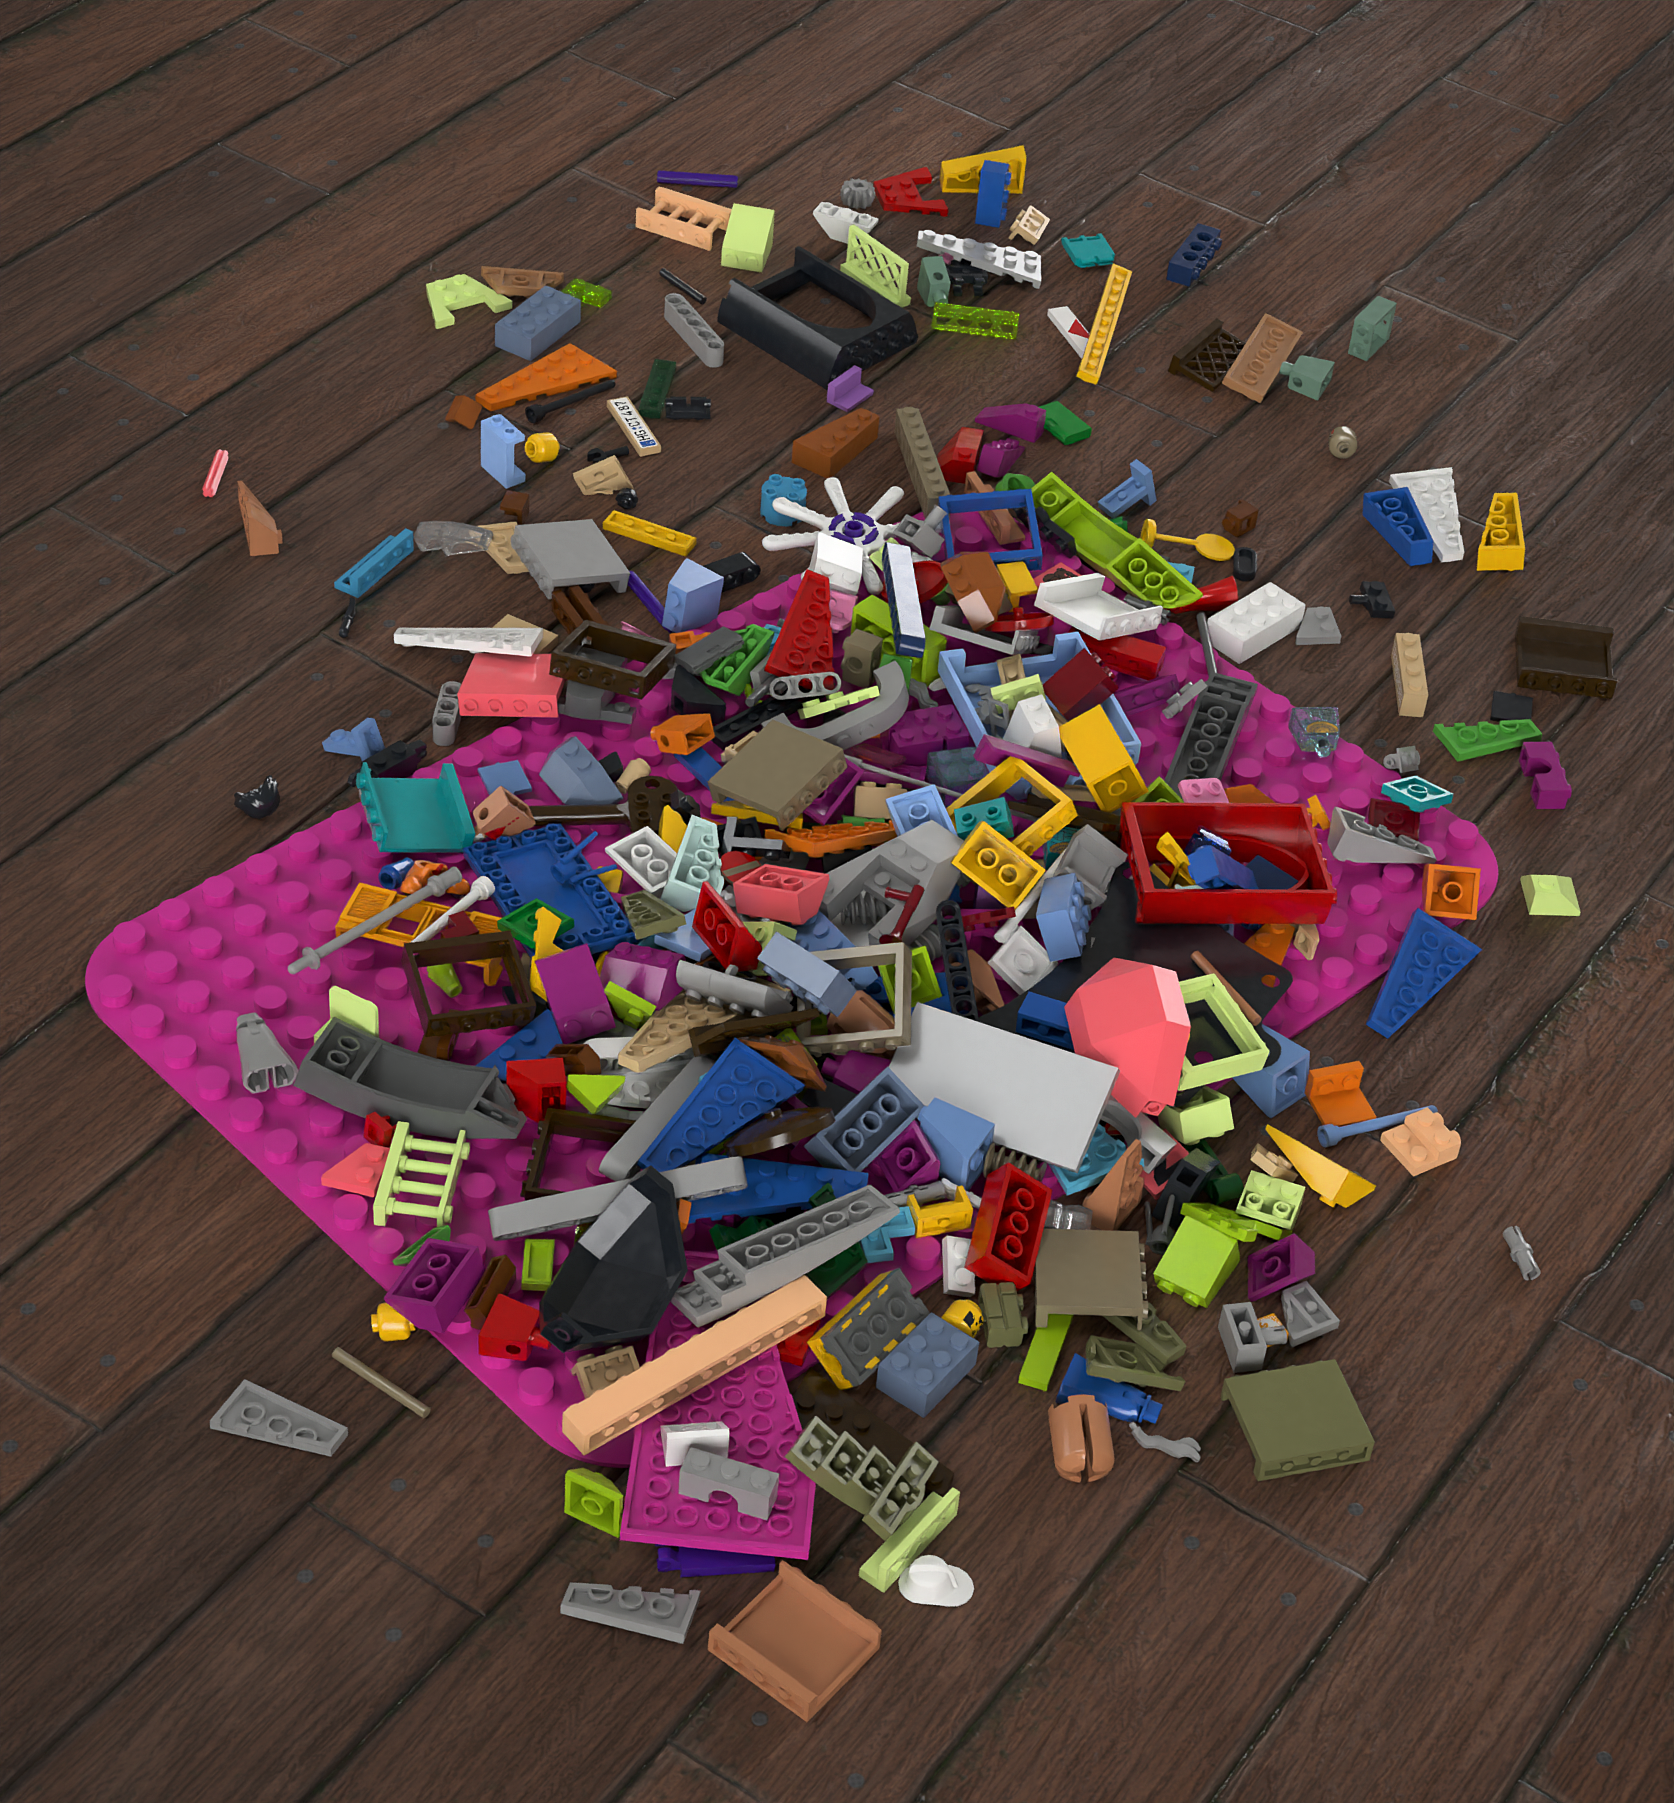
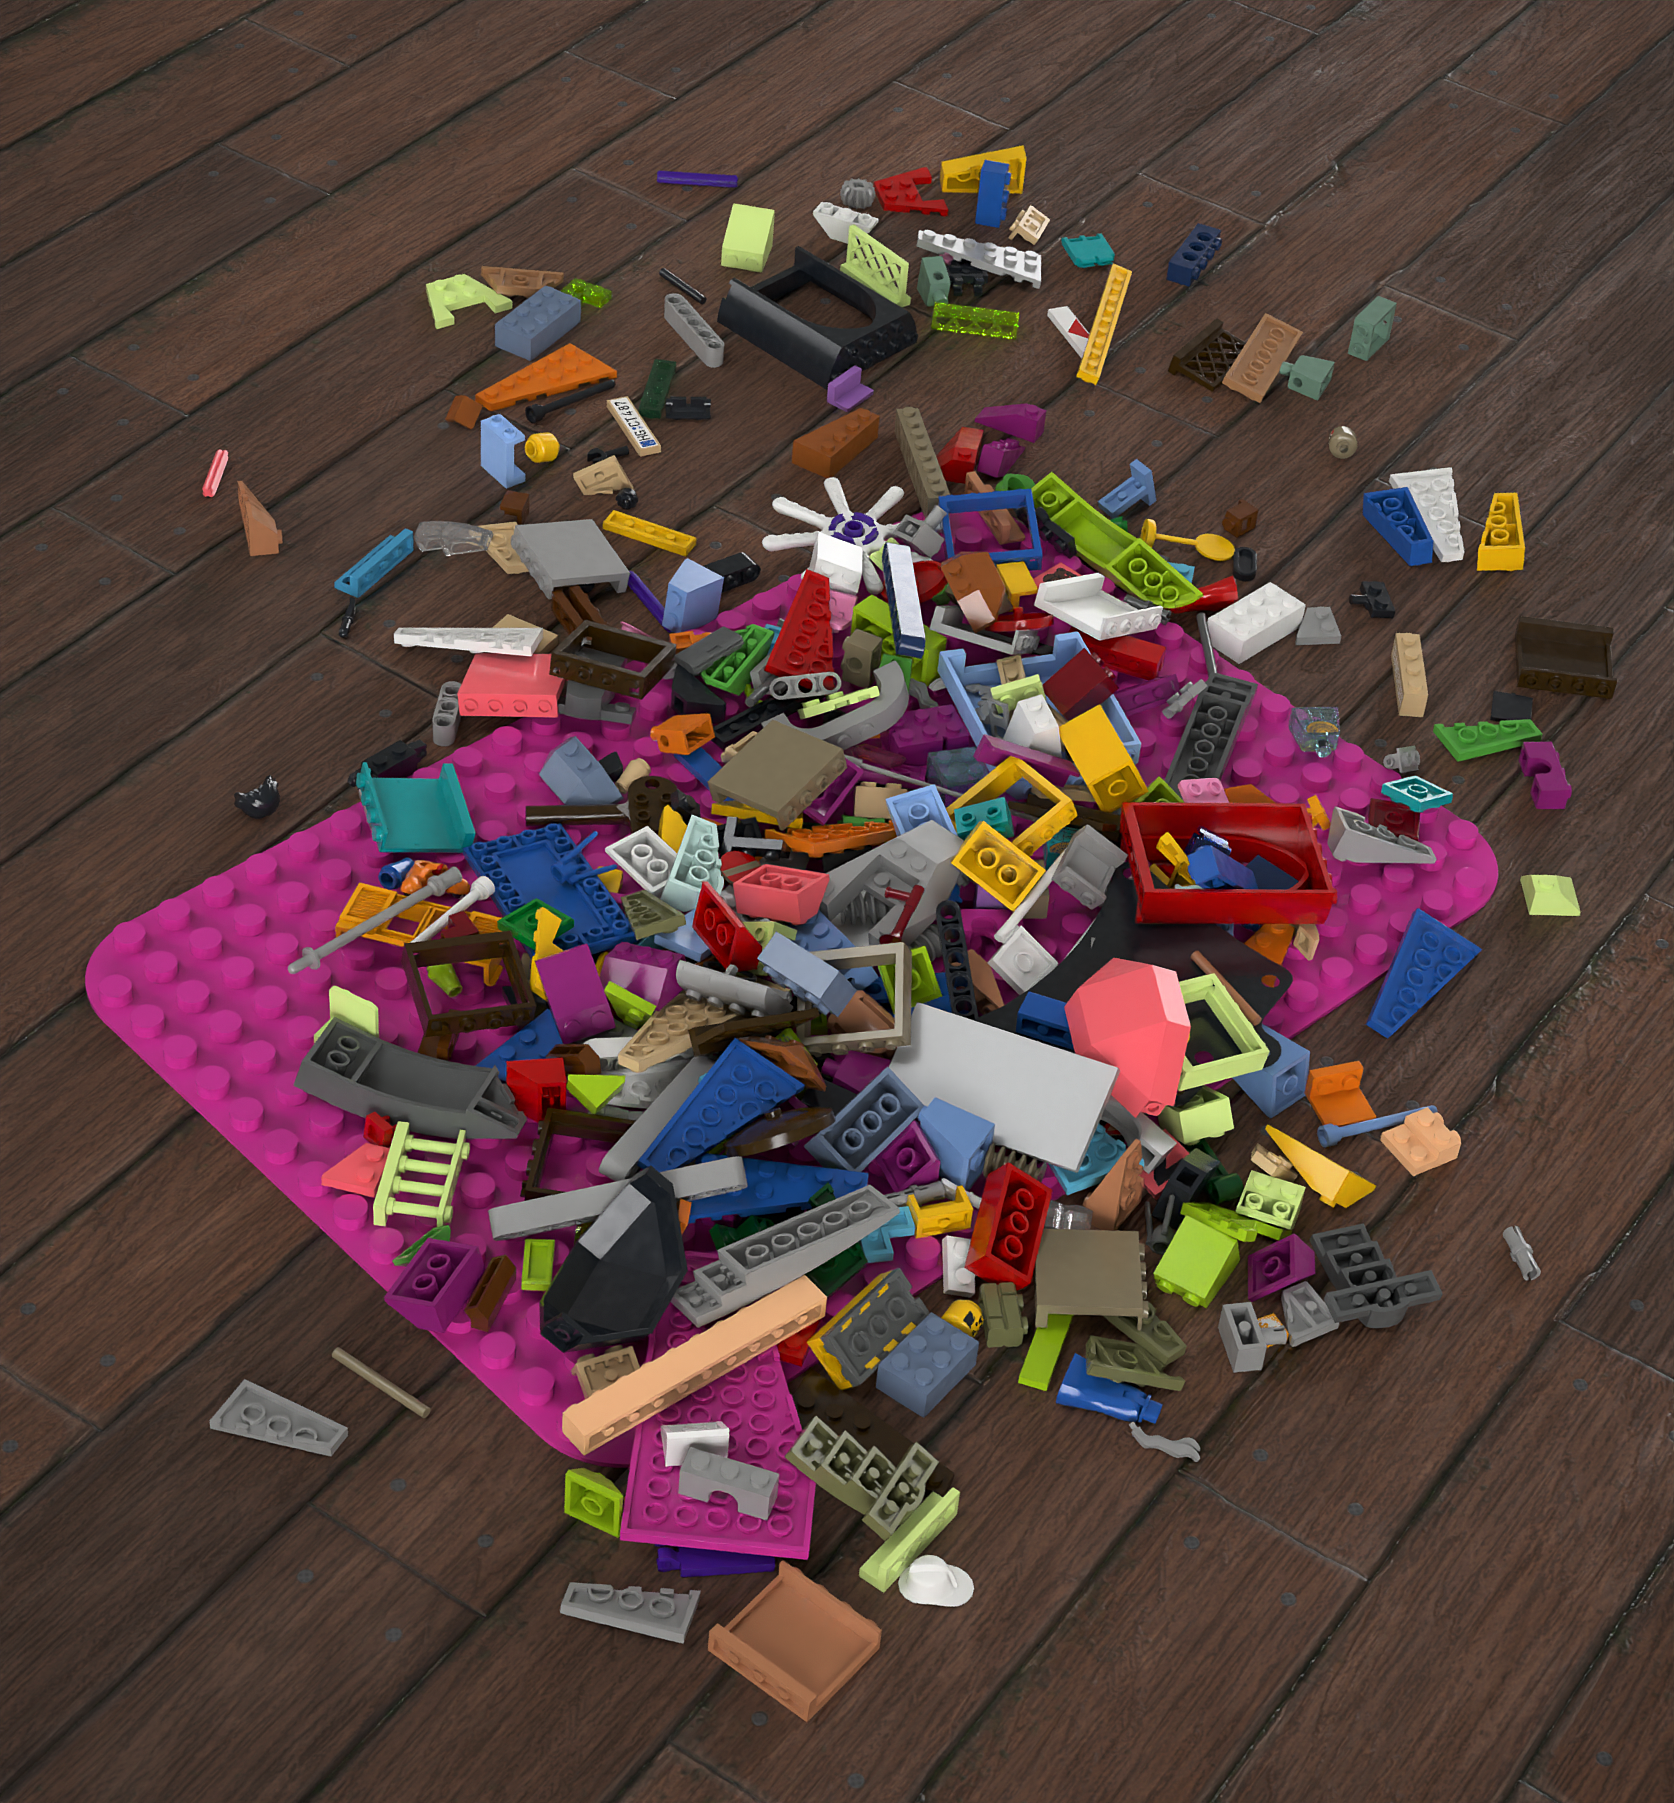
(262, 1054): light grey piece -> none
(362, 740): medium blue bracket -> none
(391, 1324): yellow head -> none
(501, 816): nougat torso -> none
(508, 775): medium blue piece -> none
(511, 1330): red torso -> none
(688, 207): light nougat fence -> none
(786, 487): dark azure brick -> none
(989, 918): dark red wing -> none
(1063, 917): medium blue brick -> none
(1064, 424): green piece -> none
(1081, 1438): nougat cylinder -> none
(1299, 1419): olive panel -> none
(1367, 1281): none -> dark grey slope
(1450, 891): orange slope -> none

